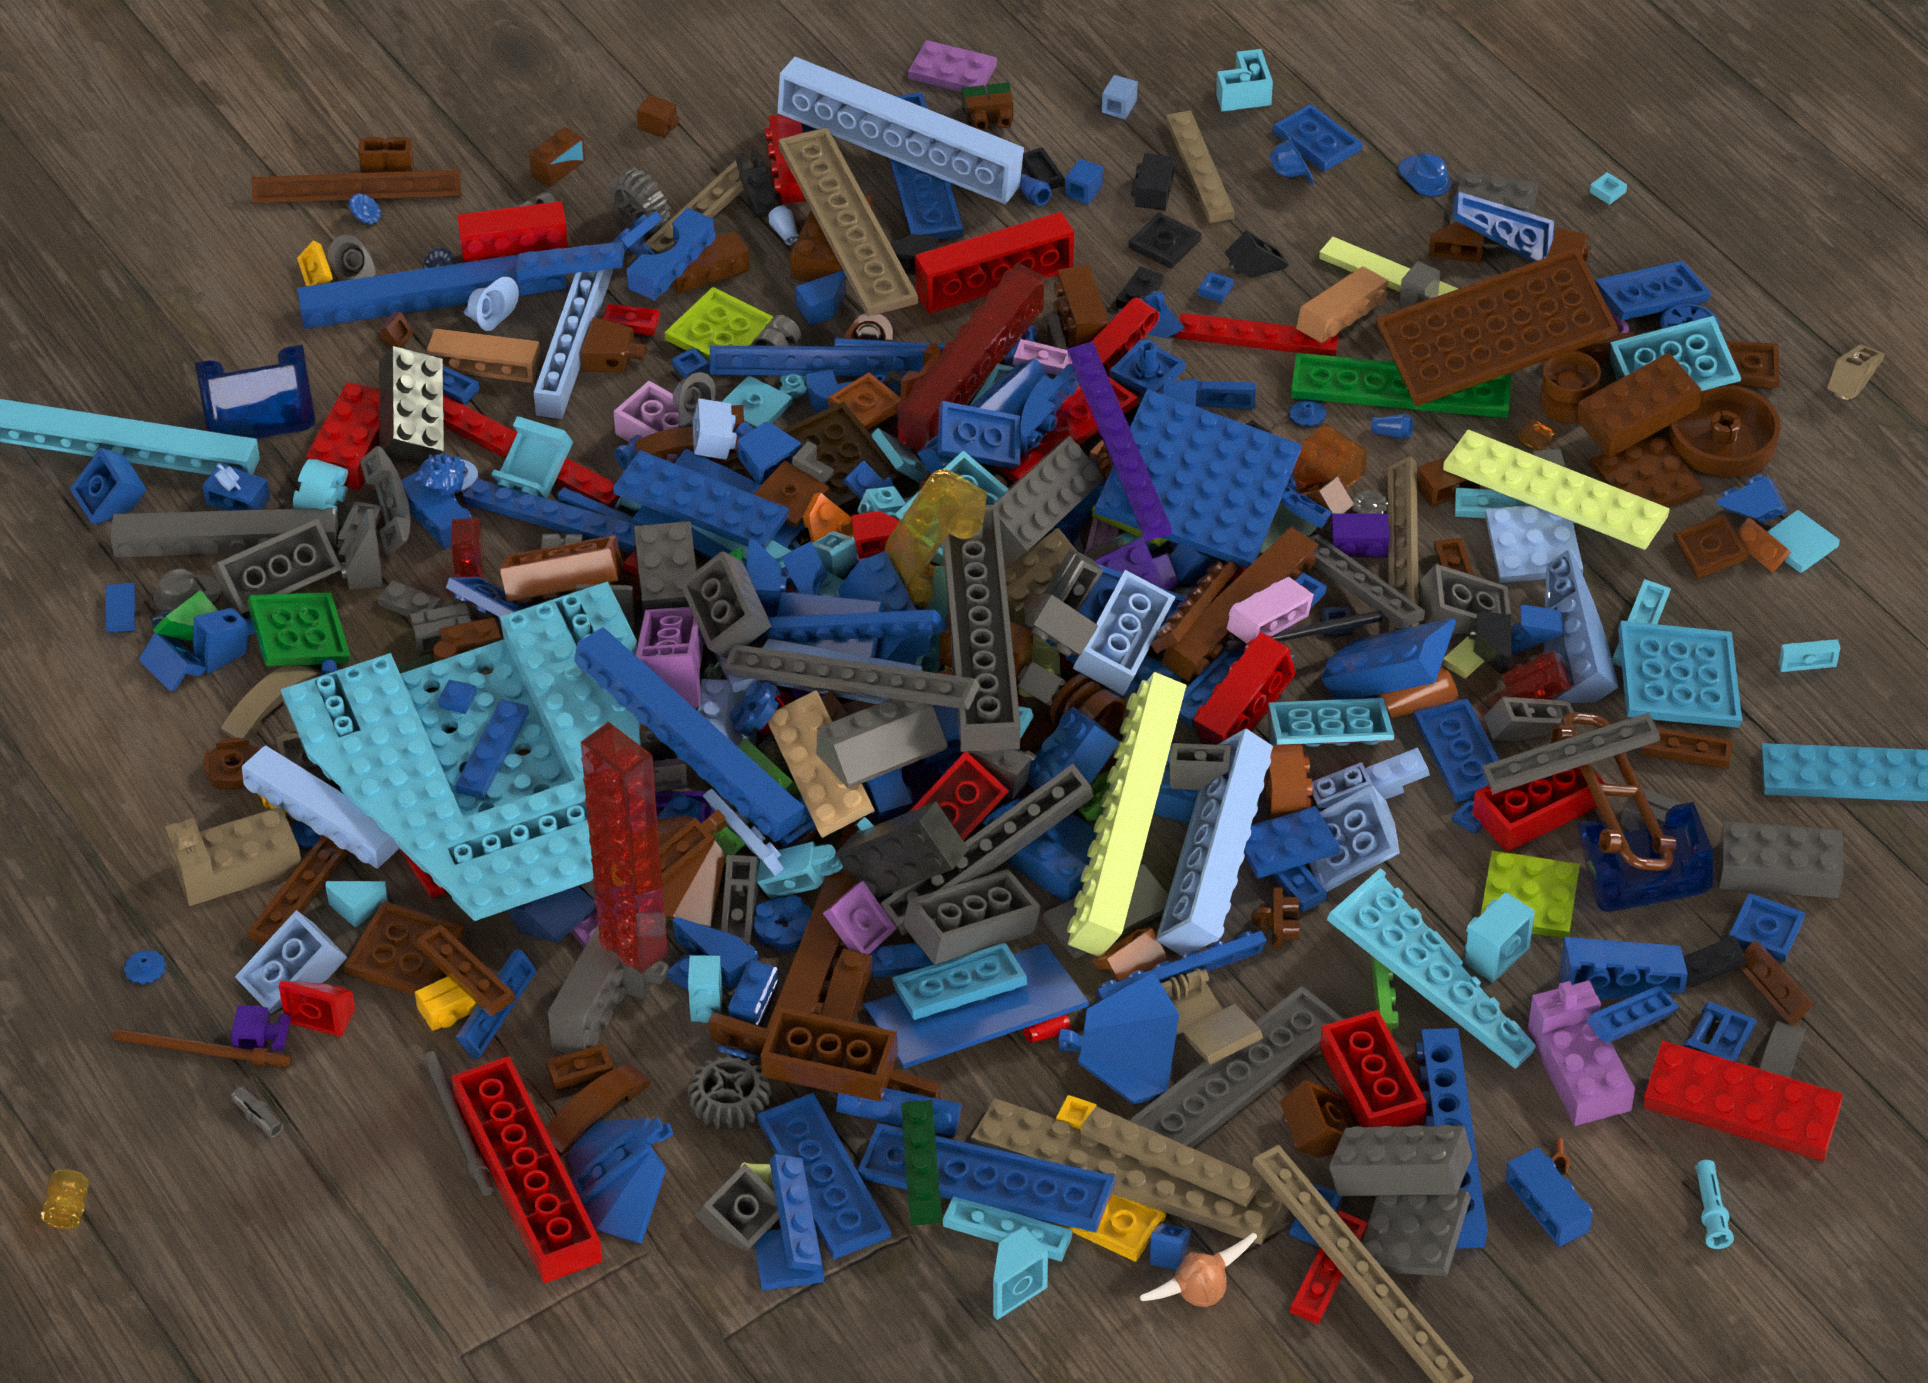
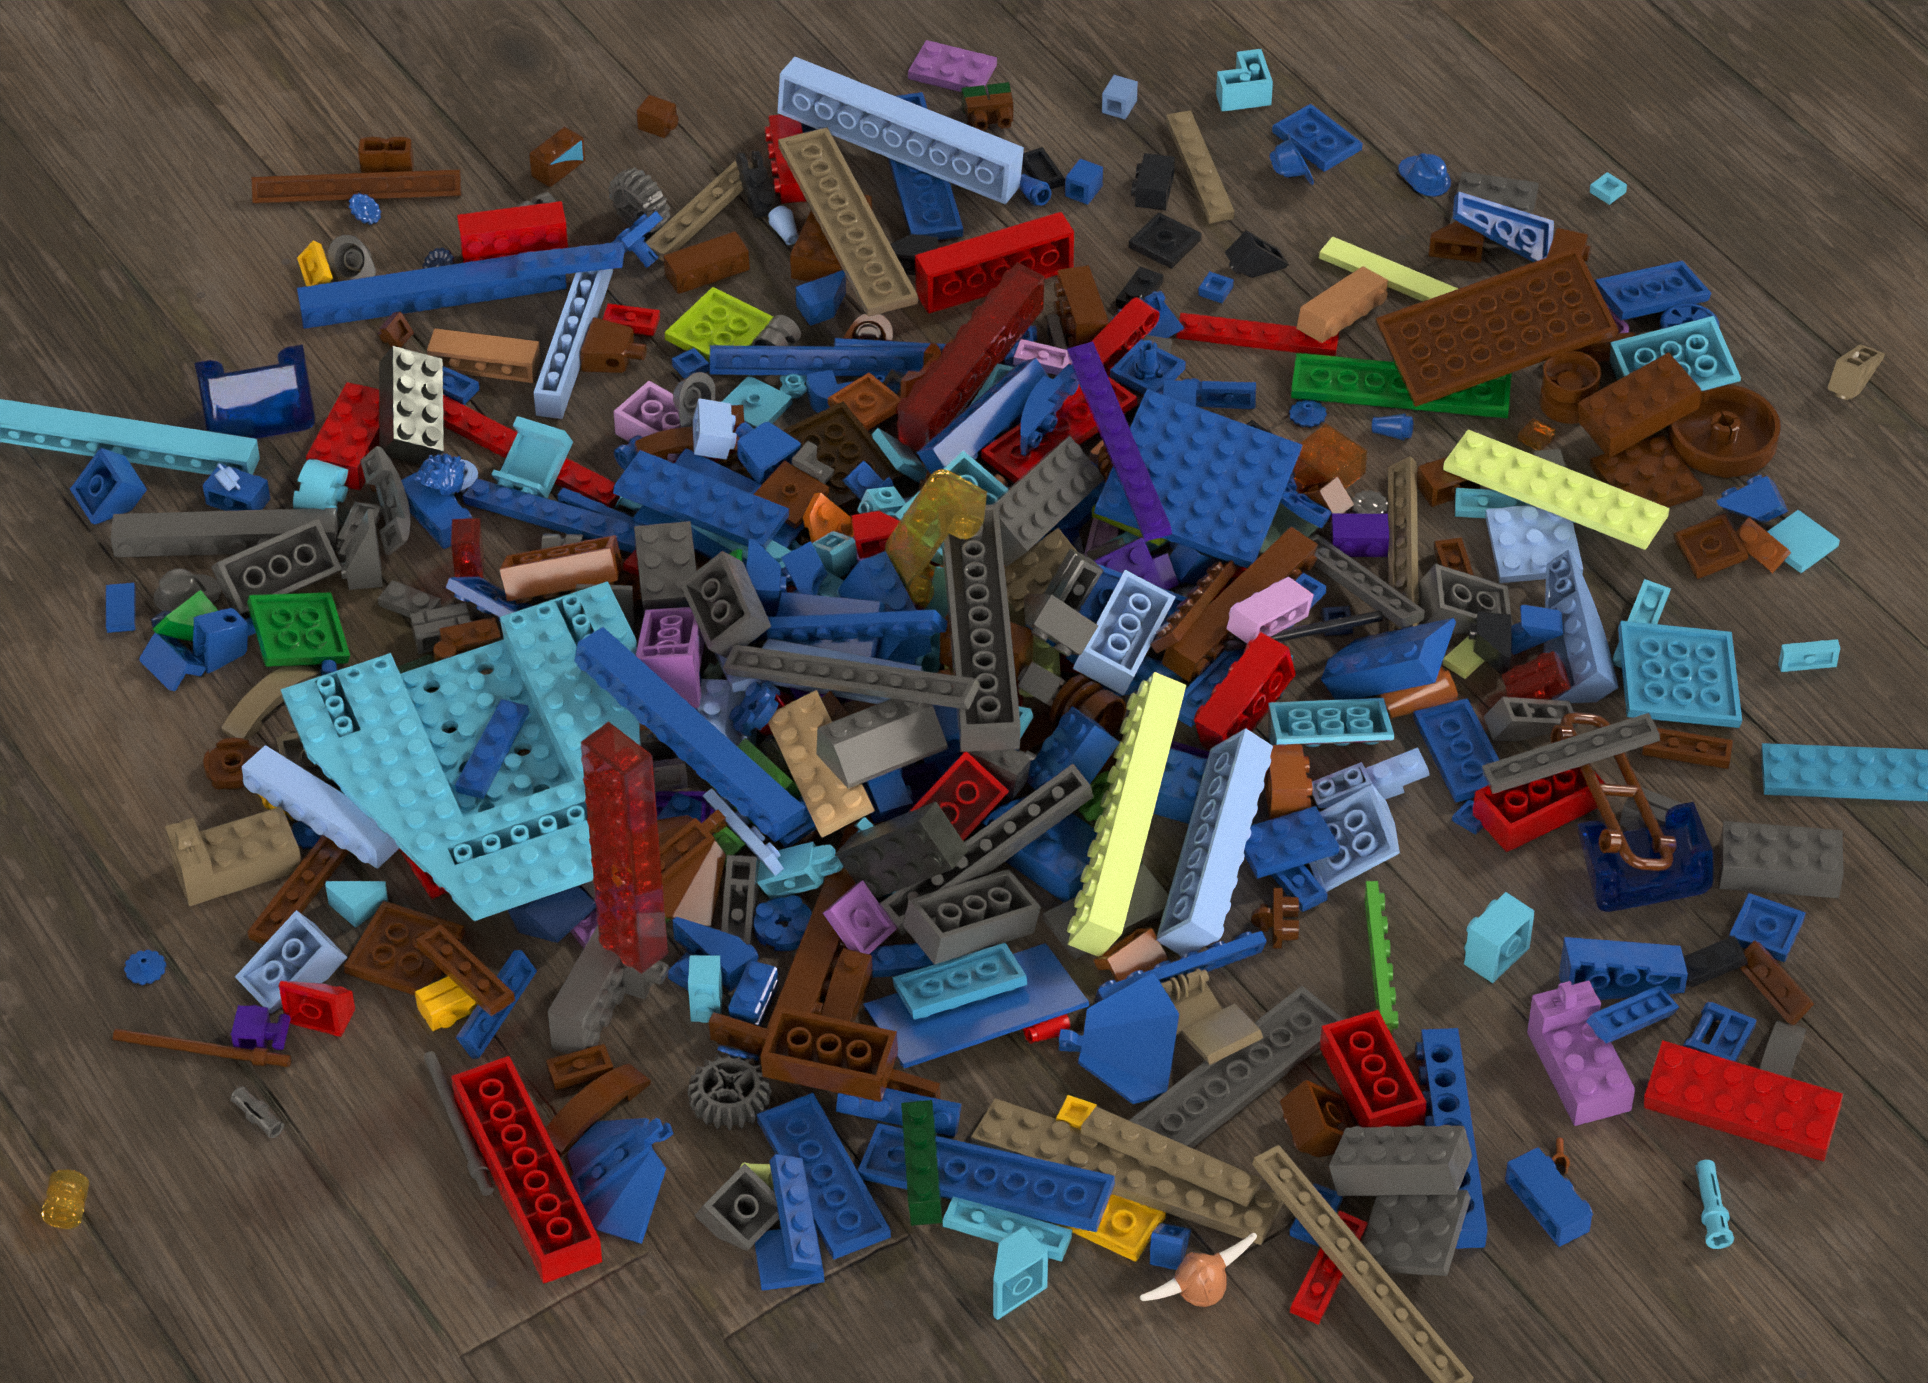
(457, 696): blue plate -> none
(493, 304): light blue piece -> none
(654, 273): blue arch -> none
(982, 433): blue plate -> none
(1197, 765): dark grey slope -> none
(1399, 939): medium azure wing -> none
(1419, 285): dark grey brick -> none
(1540, 884): lime plate -> none
(1756, 363): reddish brown plate -> none

